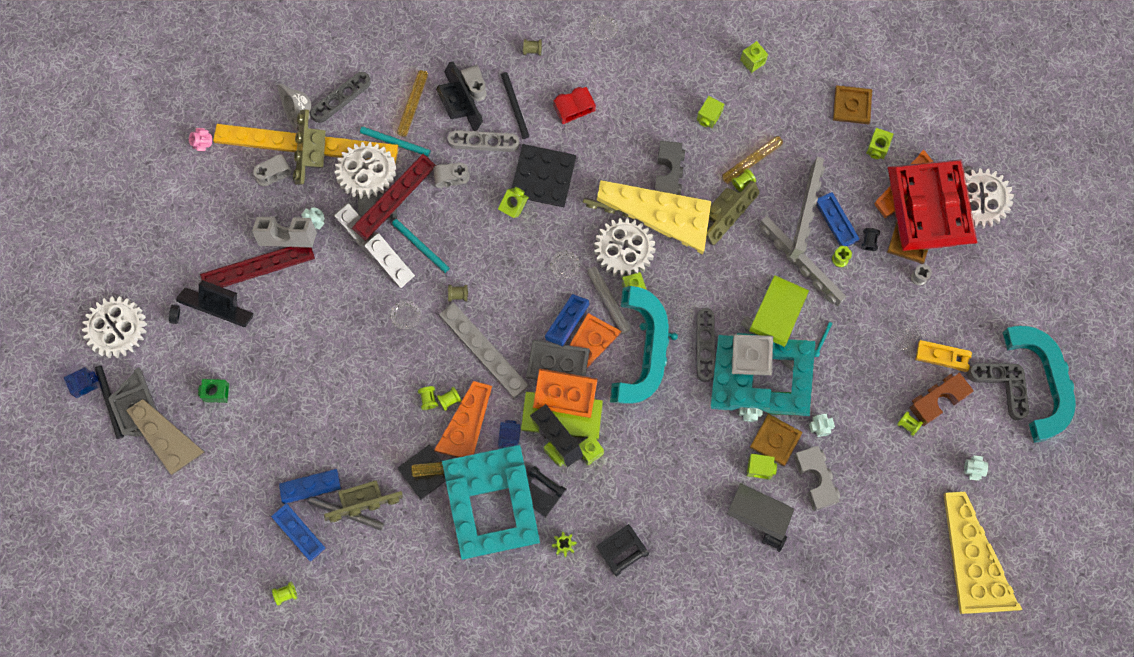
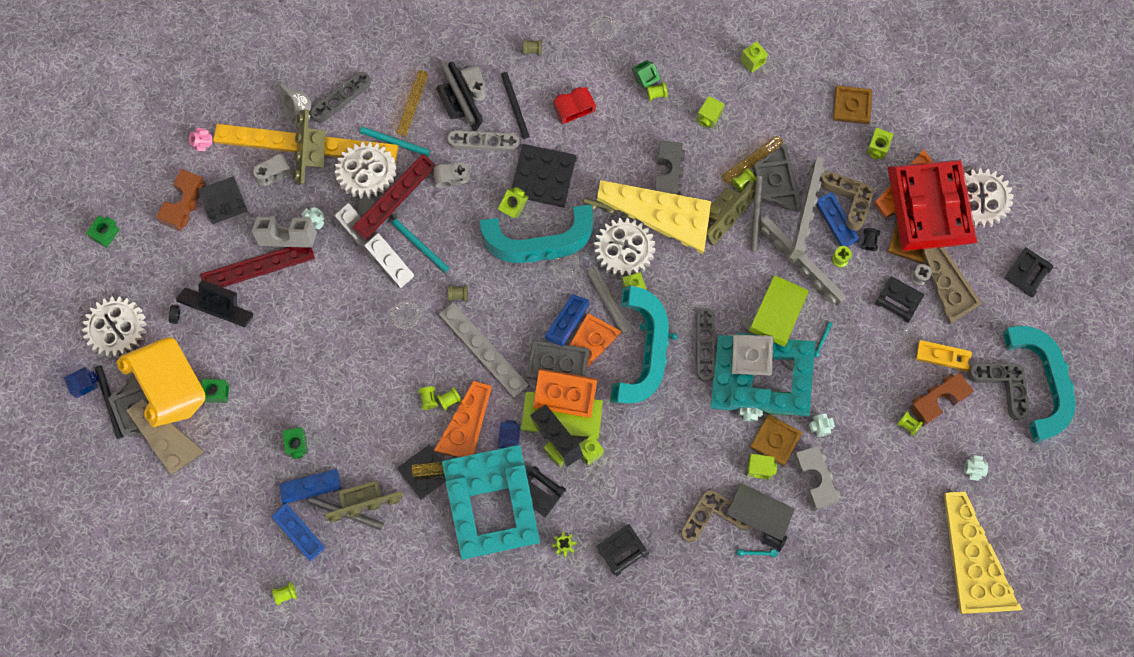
(105, 238): none -> green brick
(165, 380): none -> yellow windscreen
(177, 214): none -> dark orange arch
(222, 200): none -> black hinge
(292, 435): none -> green brick
(469, 116): none -> flat silver bar
(541, 247): none -> teal arch
(645, 73): none -> green brick
(657, 91): none -> lime bush
(709, 510): none -> dark tan beam
(757, 213): none -> flat silver bar
(774, 553): none -> teal hinge
(778, 180): none -> dark grey wing
(854, 193): none -> dark tan beam
(902, 294): none -> black plate
(951, 286): none -> dark tan wing
(1024, 267): none -> black plate

